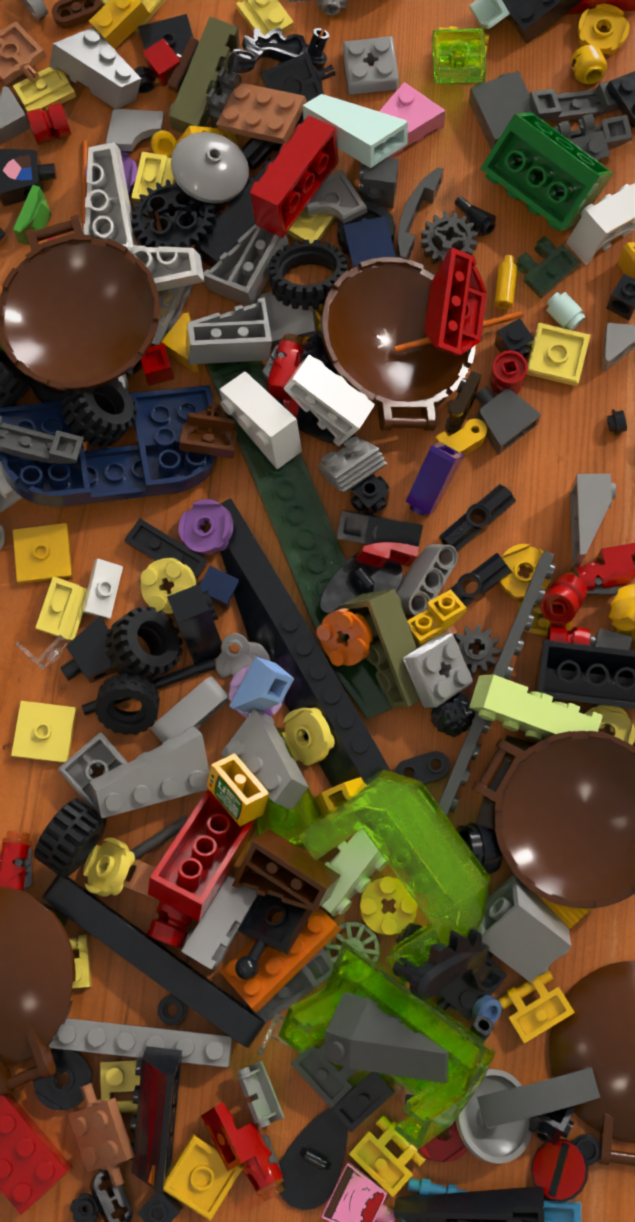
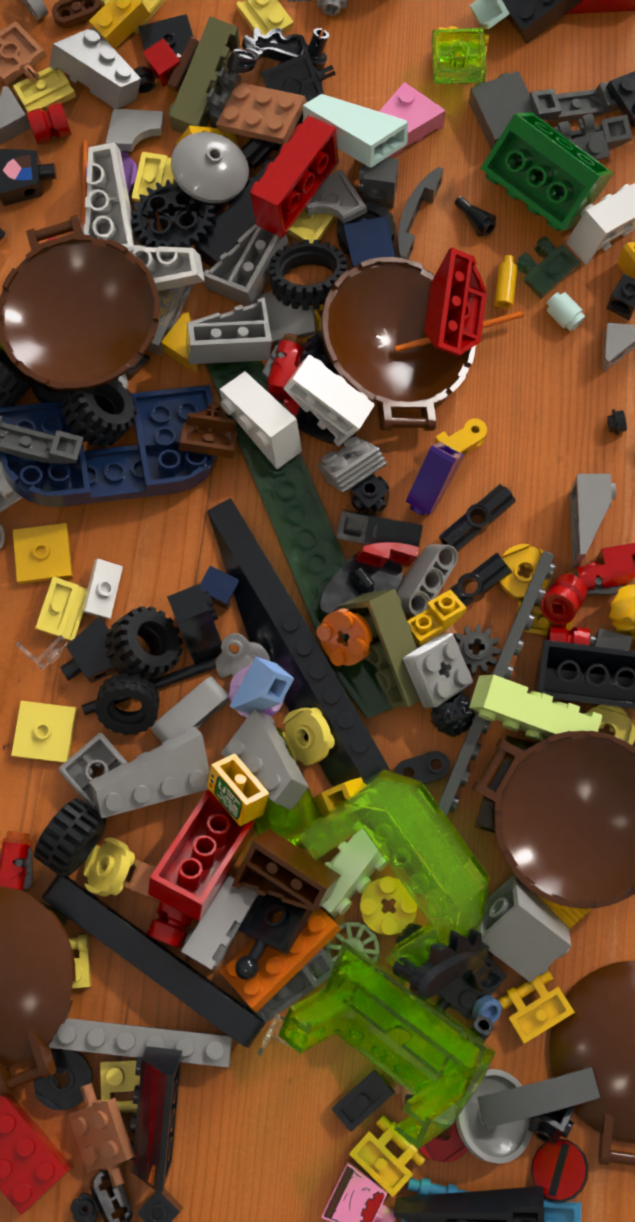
(33, 214): bright green slope -> none
(153, 579): light yellow plate -> none
(157, 365): red panel -> none
(159, 546): black plate -> none
(159, 838): dark grey bar -> none
(163, 143): yellow tile -> none
(163, 1013): black plate -> none
(200, 1178): yellow plate -> none
(217, 537): medium lavender plate -> none
(247, 1148): red plate -> none
(257, 1084): light grey hinge -> none
(314, 1162): black shield -> none
(323, 1075): dark grey plate -> none
(365, 78): light grey brick -> none
(373, 1041): dark grey wedge -> none
(437, 233): dark grey gear -> none
(462, 404): dark brown plate -> none
(483, 845): black cone -> none
(505, 417): dark grey torso -> none
(508, 372): red wheel -> none
(514, 338): black brick -> none
(558, 354): light yellow plate -> none
(588, 64): yellow head -> none
(589, 1146): black plate -> none
(607, 16): yellow plate -> none

